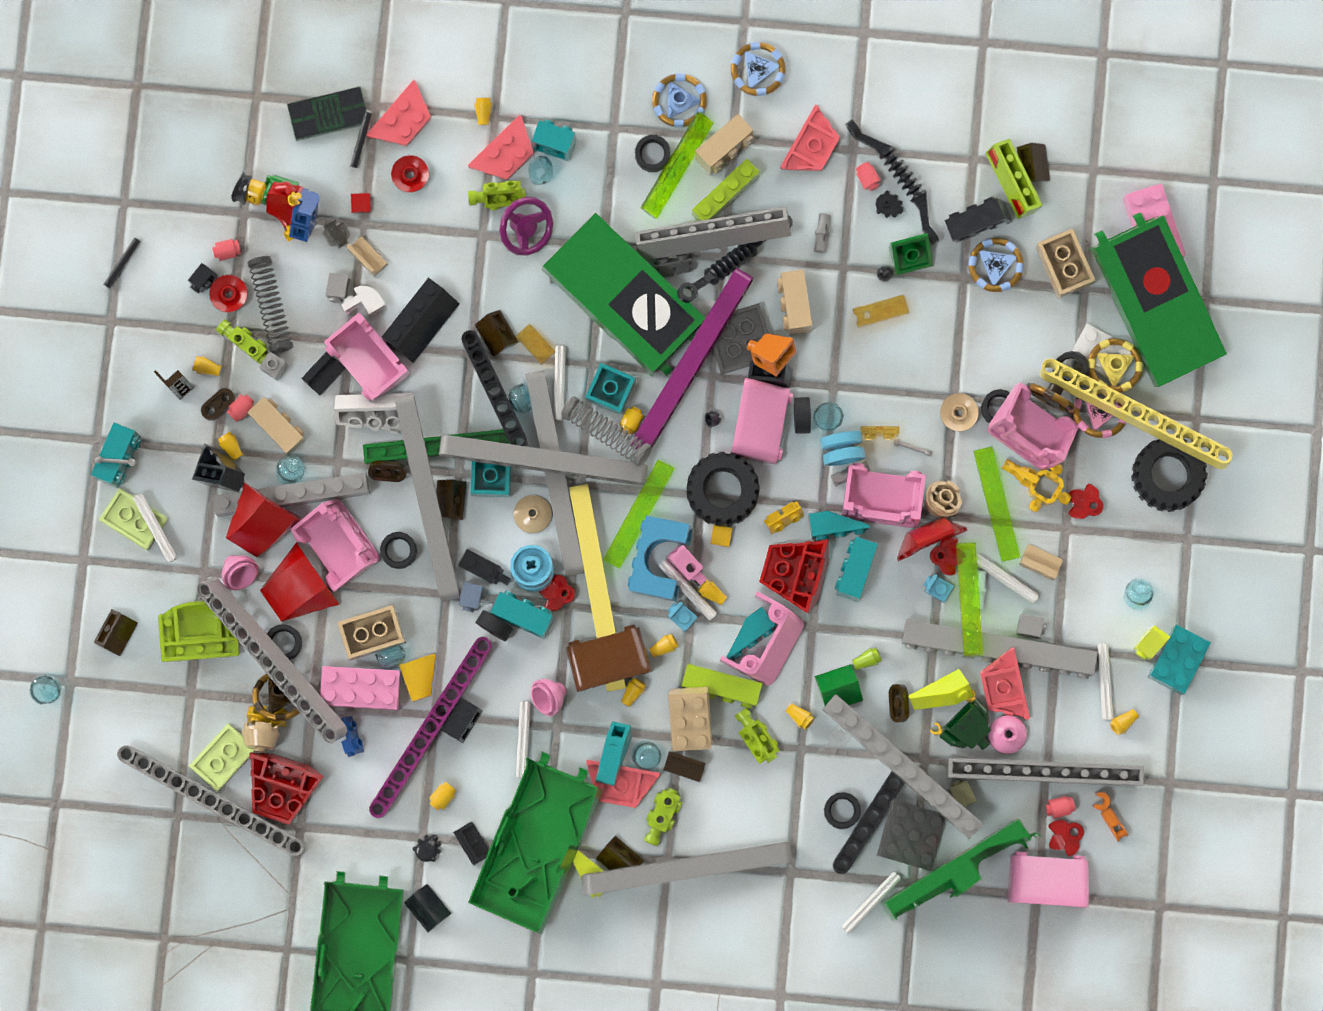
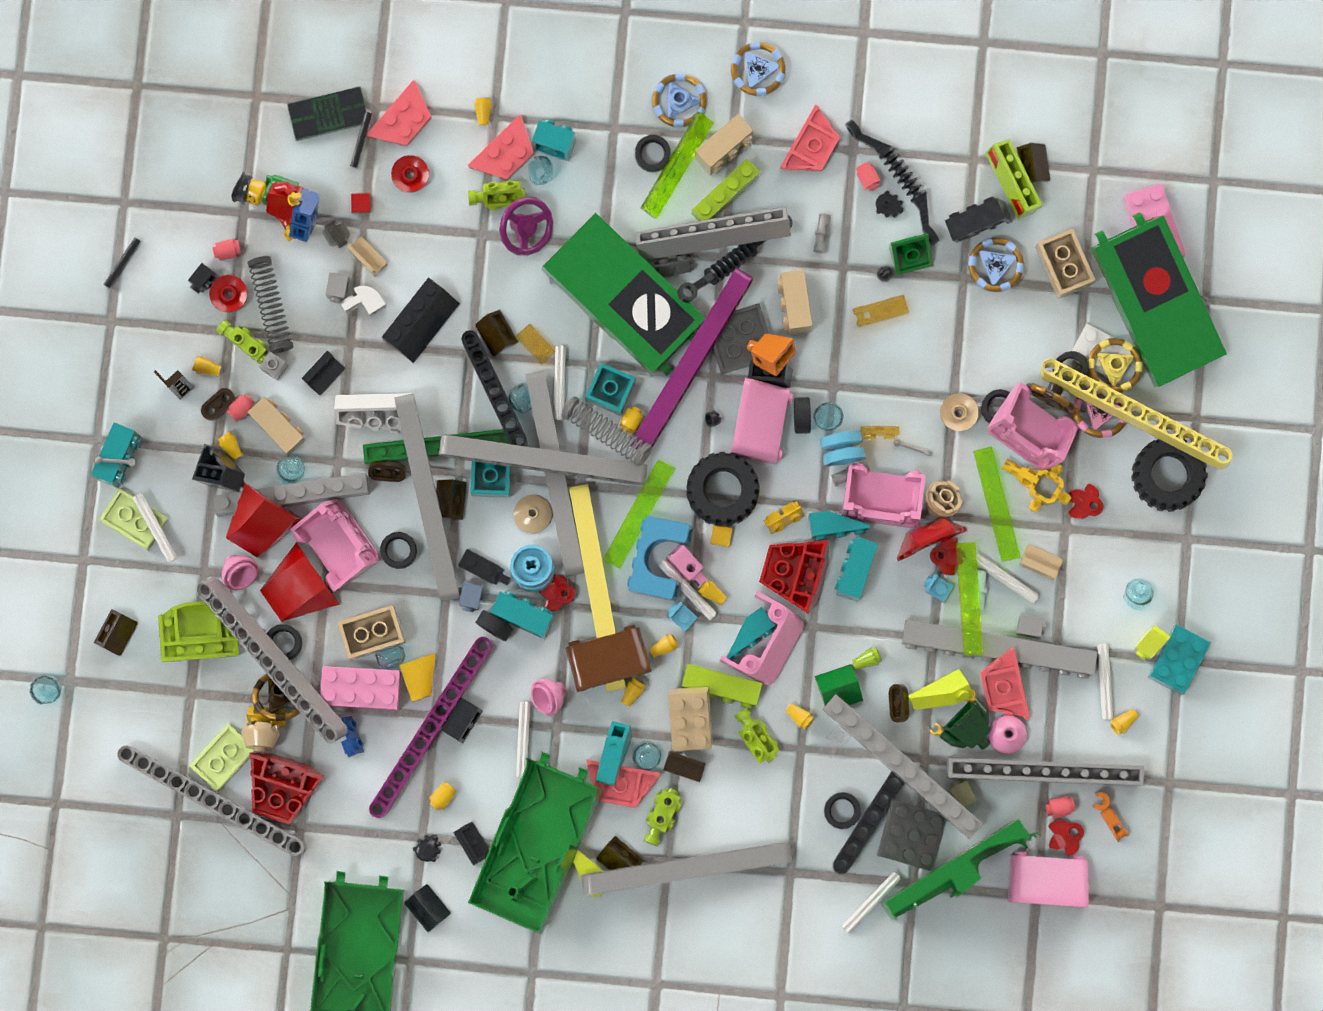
(366, 357): bright pink windscreen -> none

